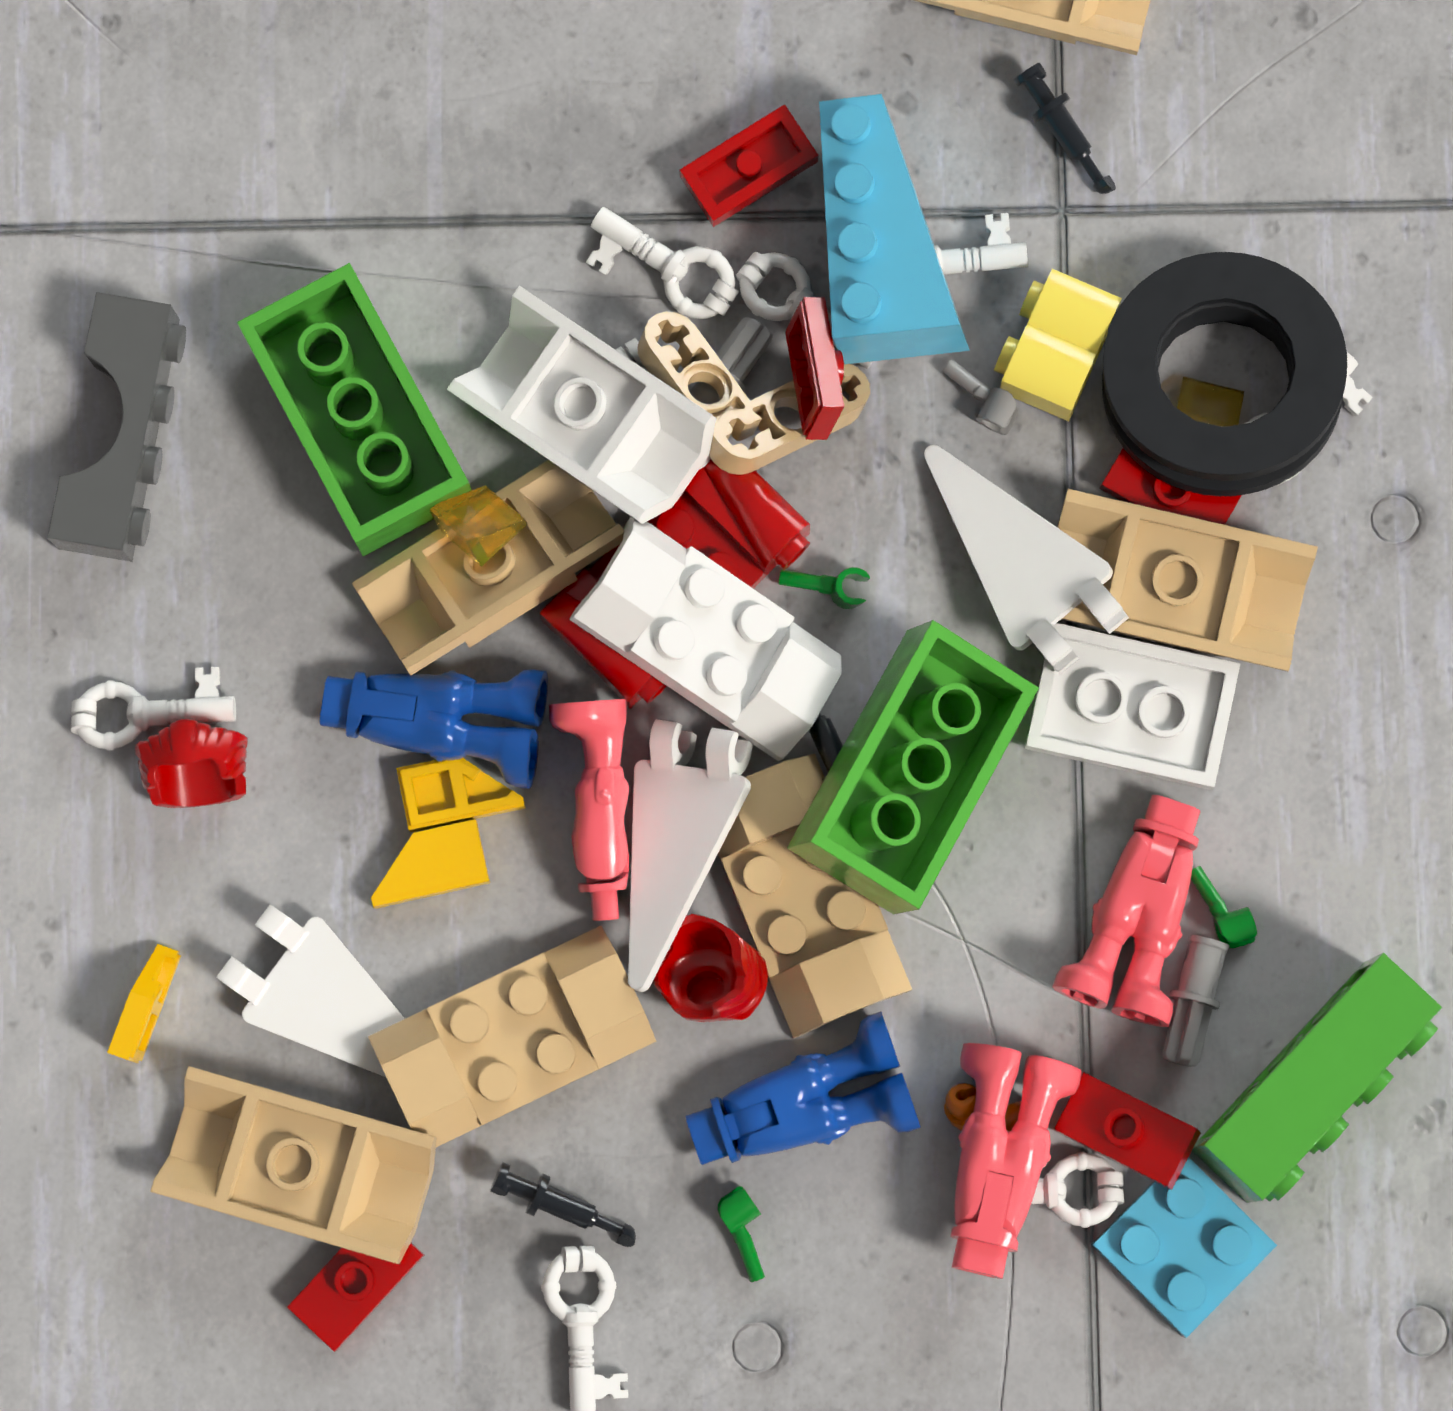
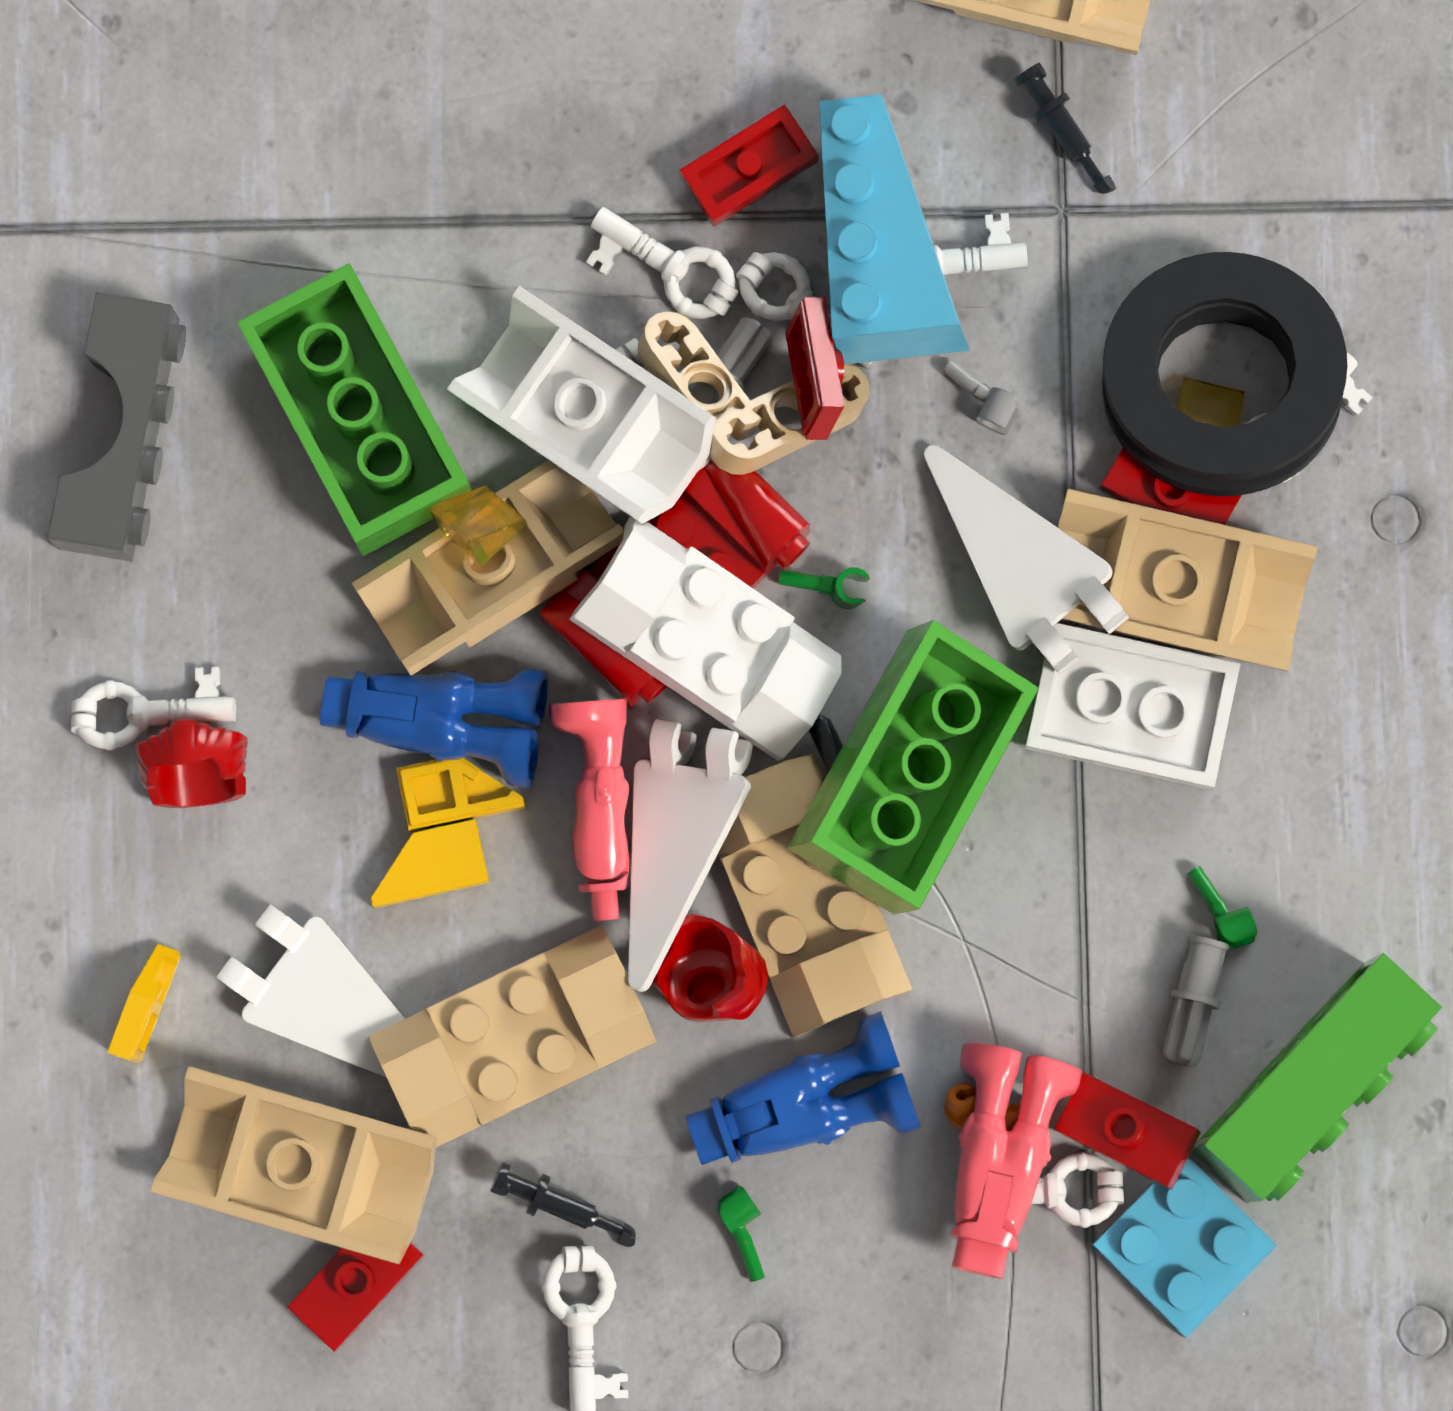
(1058, 343): light yellow brick -> none
(1143, 903): coral piece -> none

